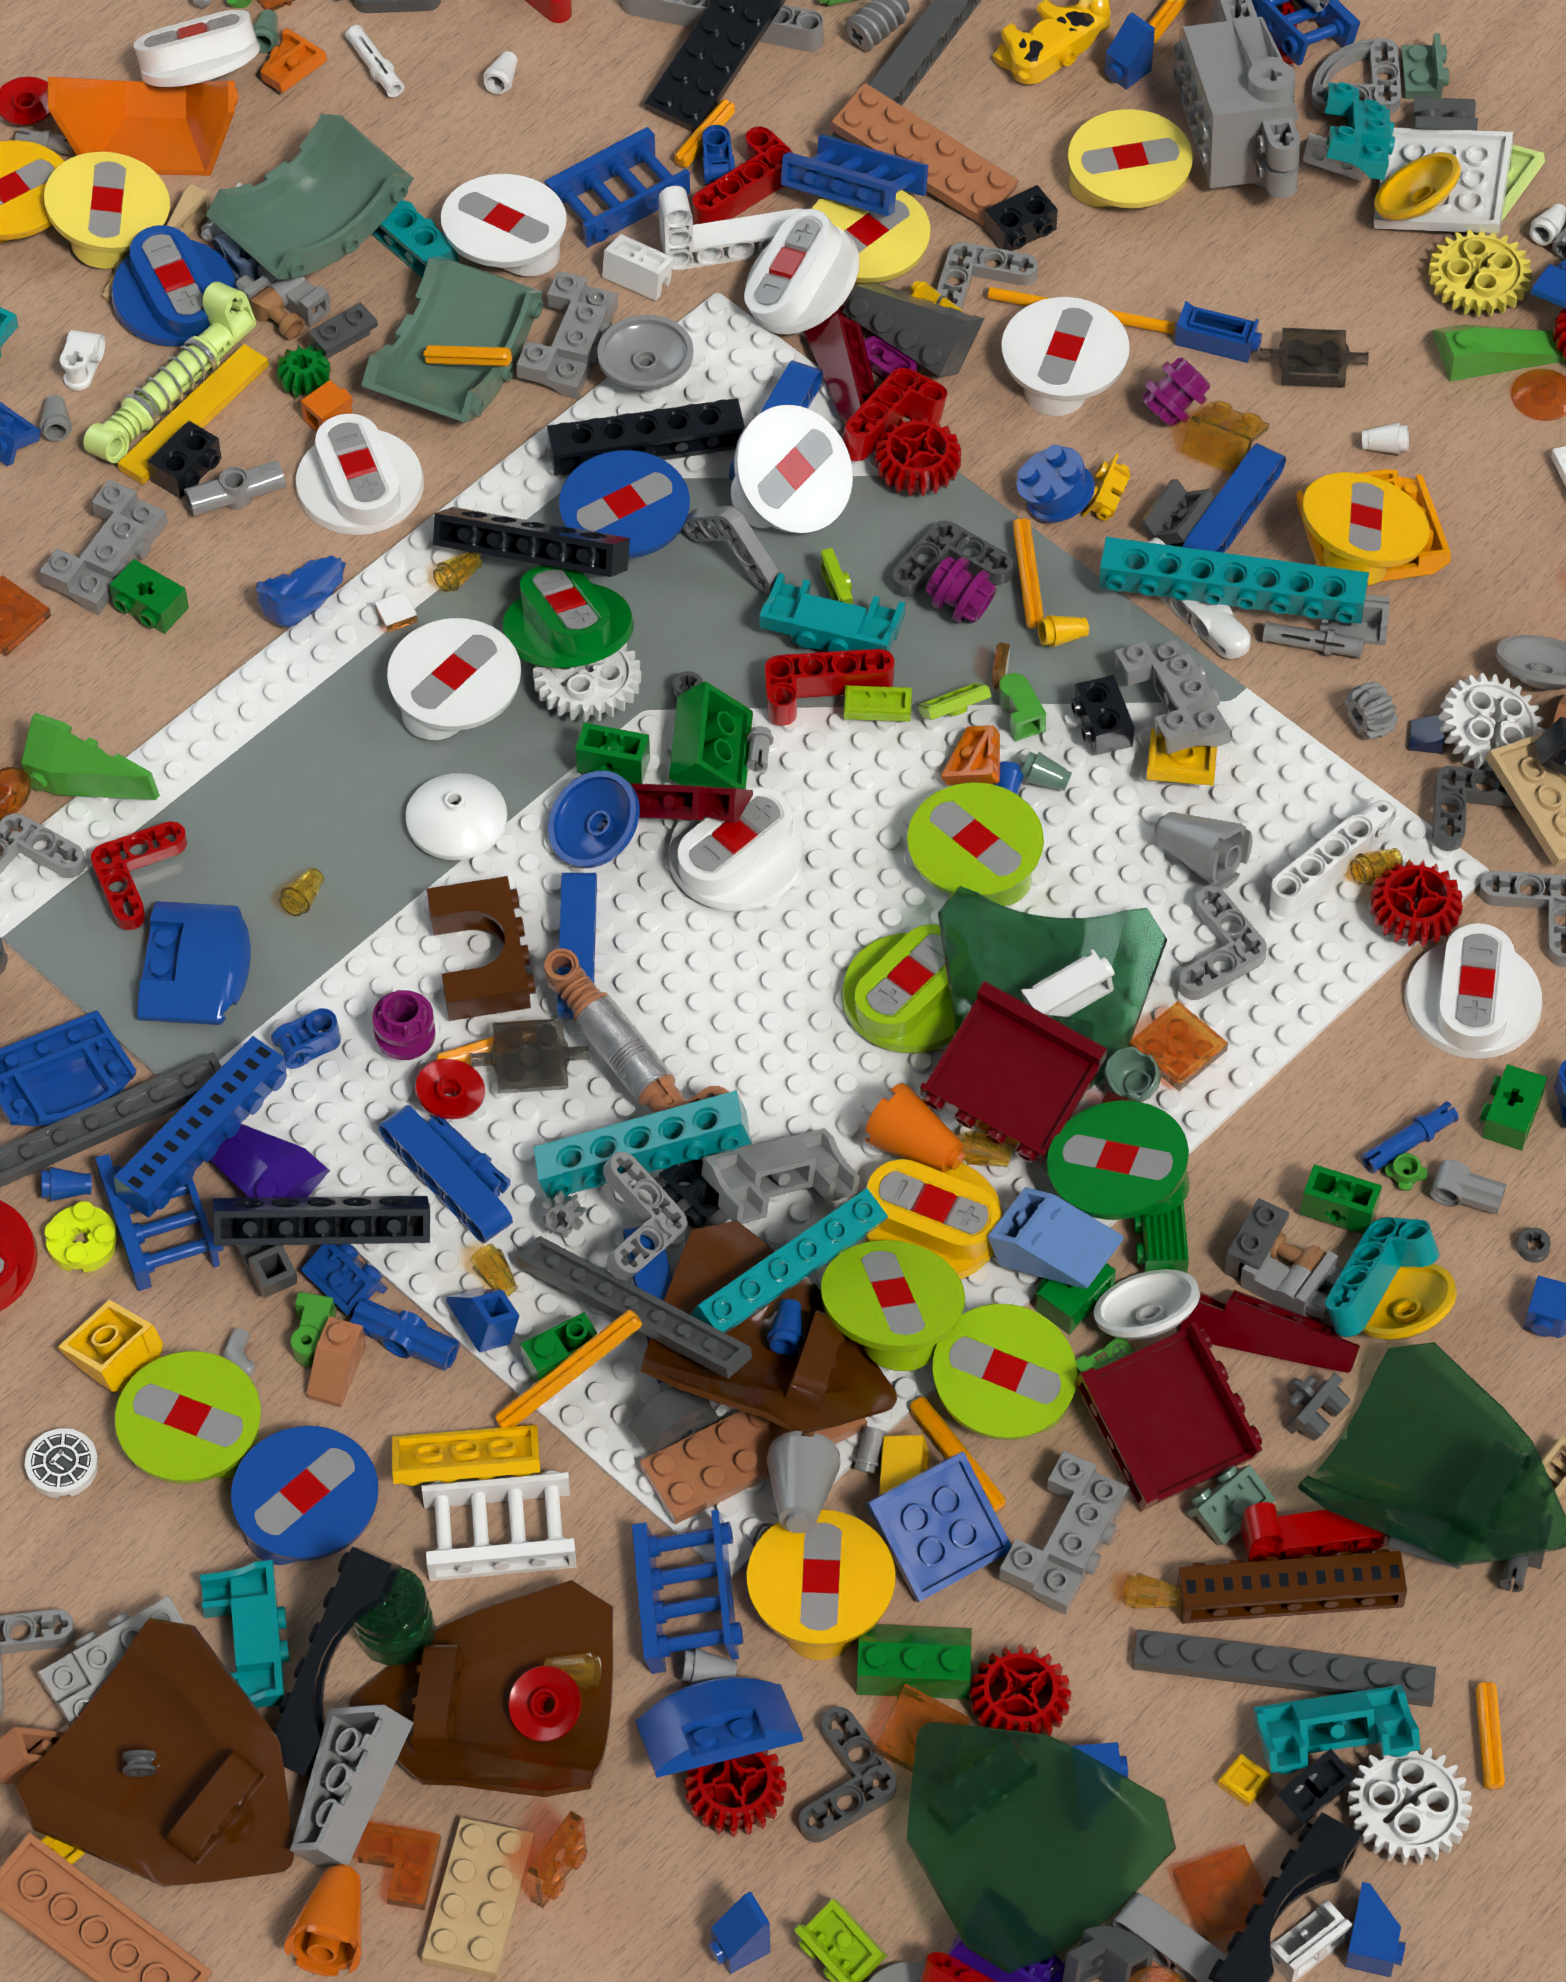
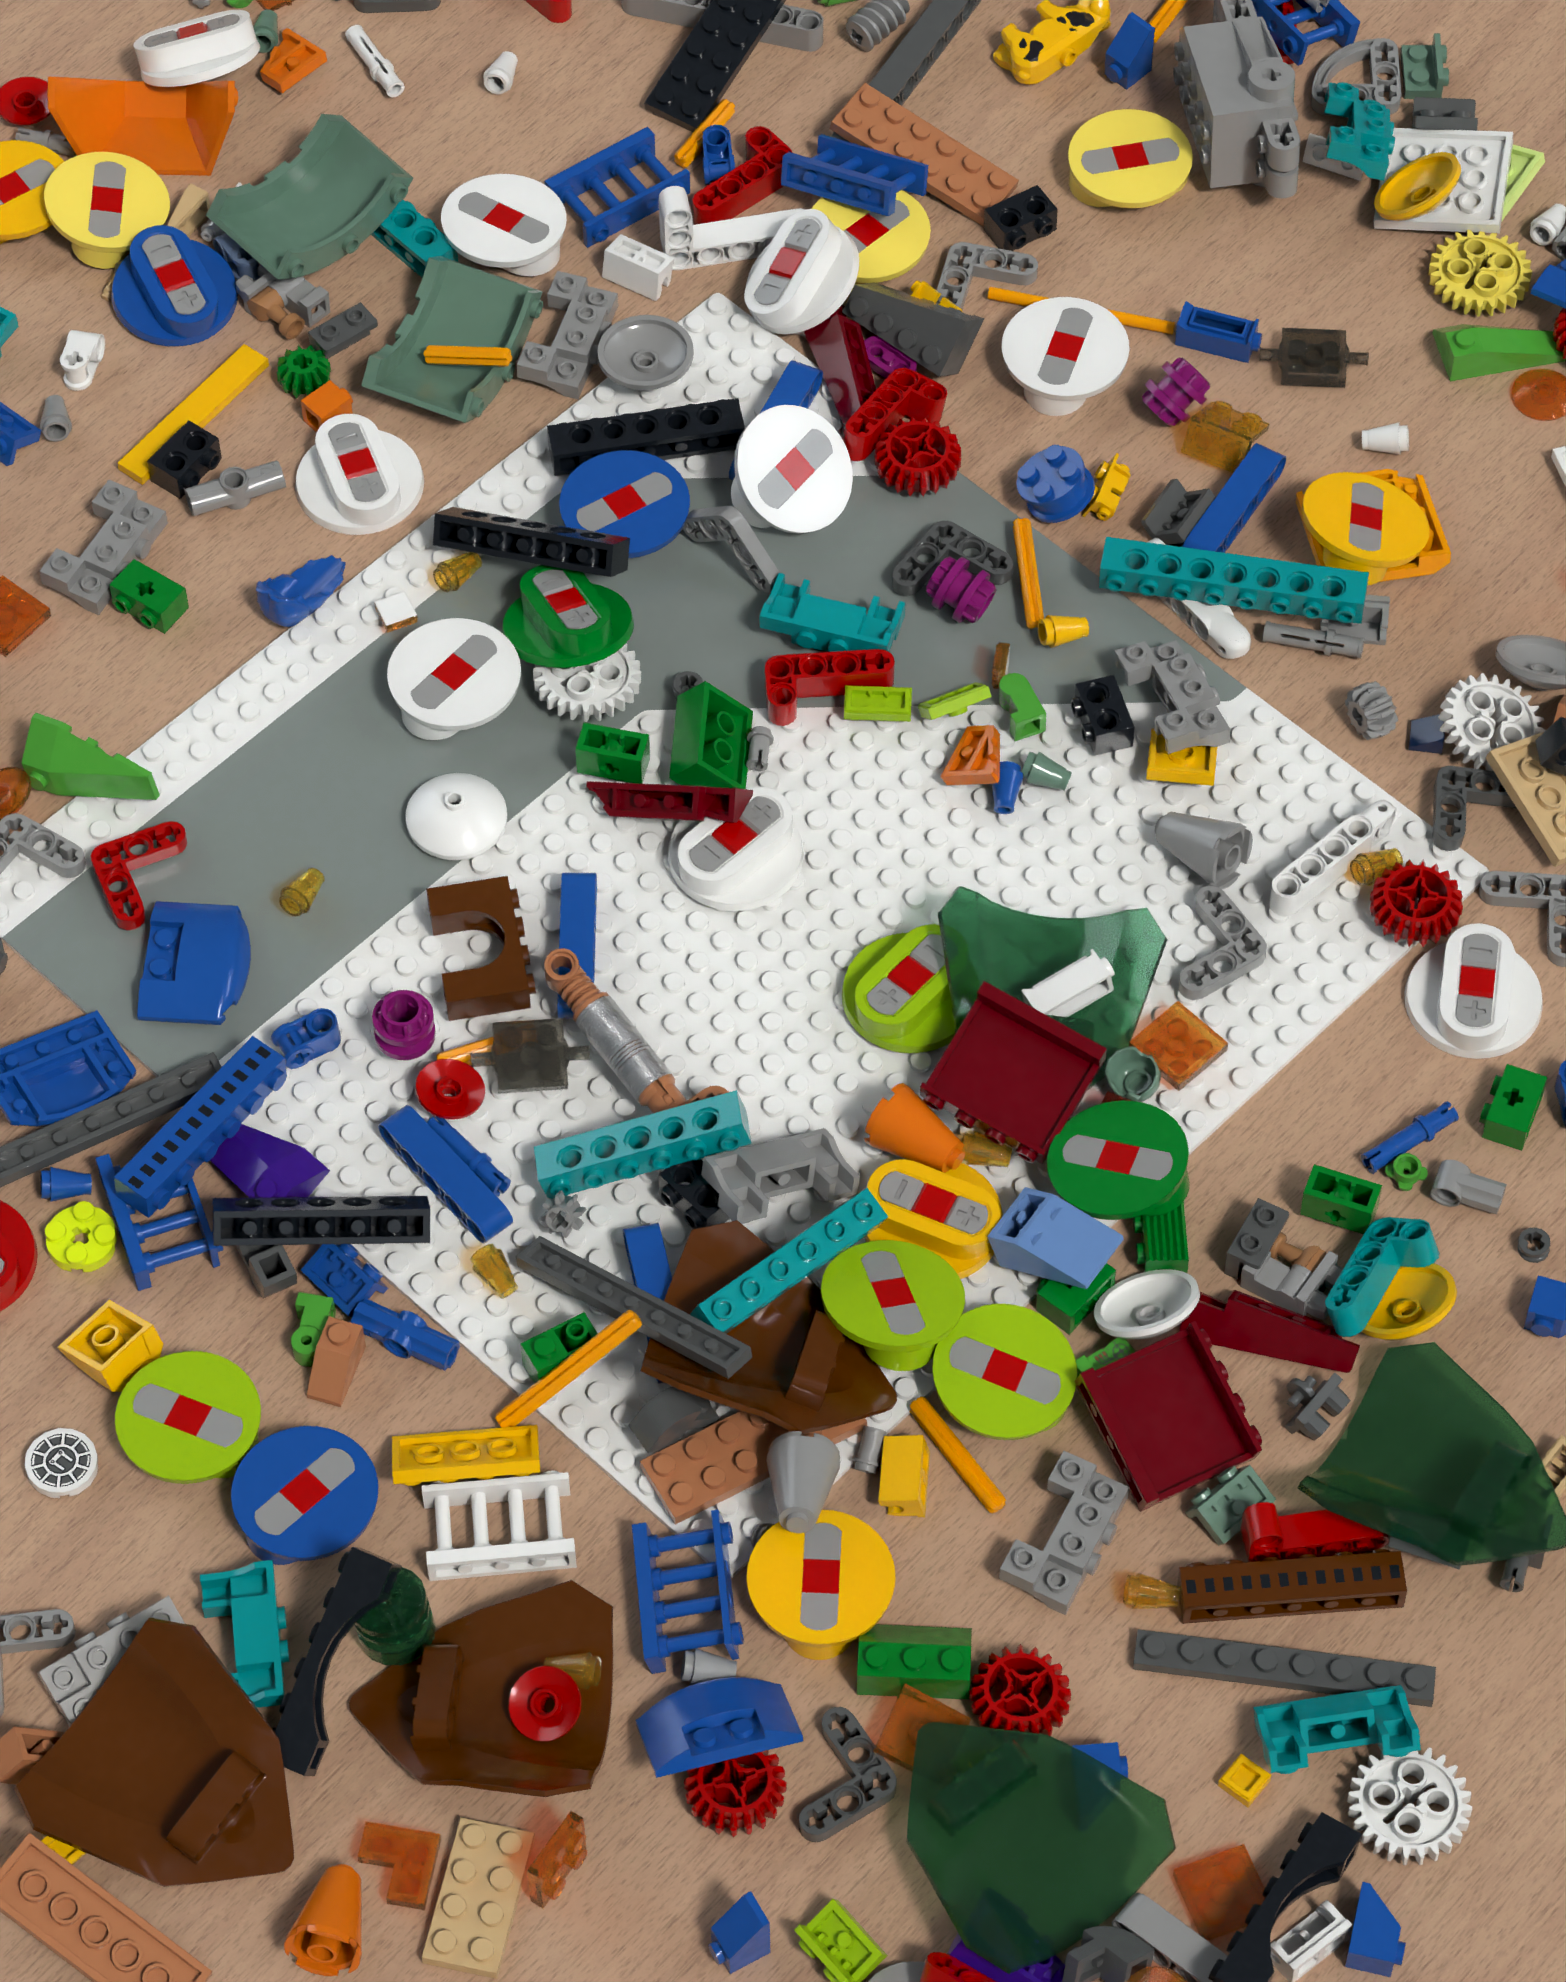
(139, 1763): dark grey bush -> none
(229, 322): yellowish green piece -> none
(235, 1351): light grey arm -> none
(347, 1780): light grey wedge -> none
(485, 1317): blue slope -> none
(584, 811): blue dish -> none
(654, 1224): light grey beam -> none
(786, 1330): blue cone -> none
(837, 582): lime plate -> none
(939, 1526): plate -> none
(977, 840): lime piece -> none
(1310, 1792): black brick -> none
(1490, 1735): light orange axle -> none

